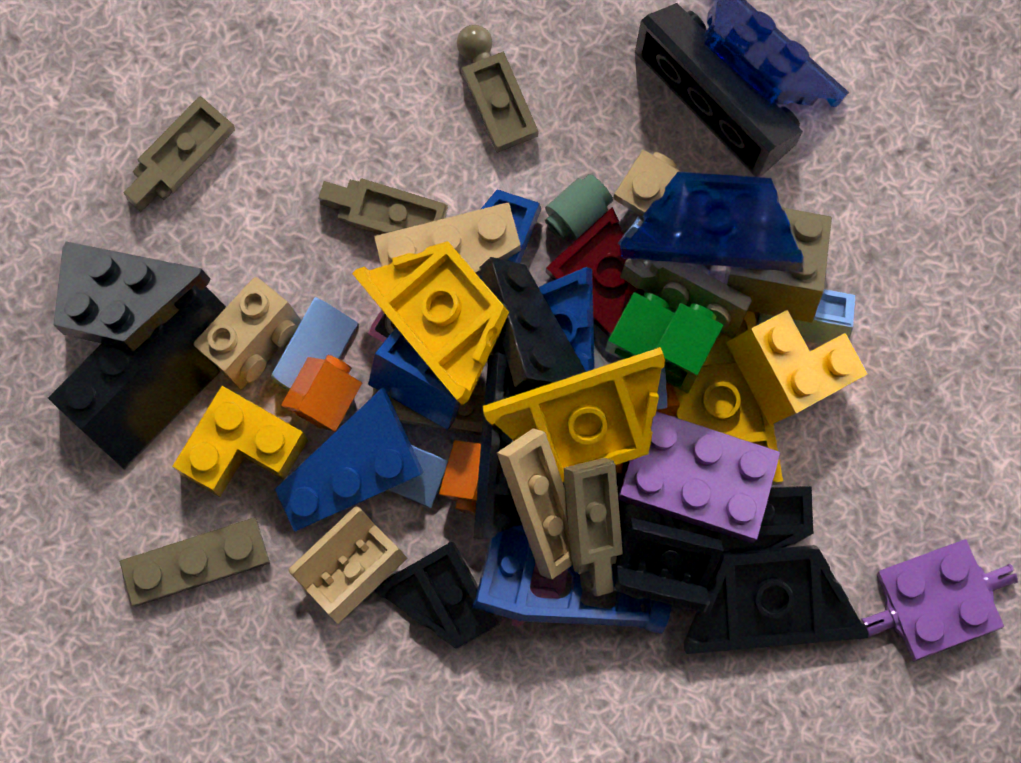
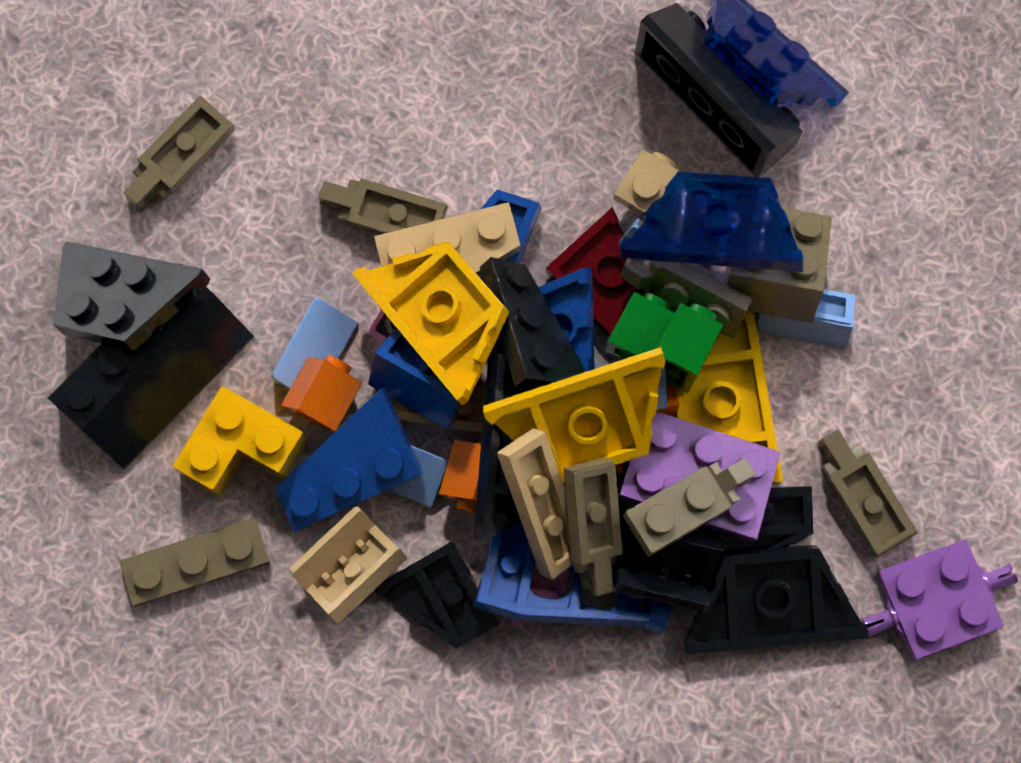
(249, 333): tan bracket -> none
(495, 90): dark tan plate -> none
(578, 207): sand green brick -> none
(687, 505): none -> dark tan hinge
(785, 372): yellow brick -> none
(865, 495): none -> dark tan hinge

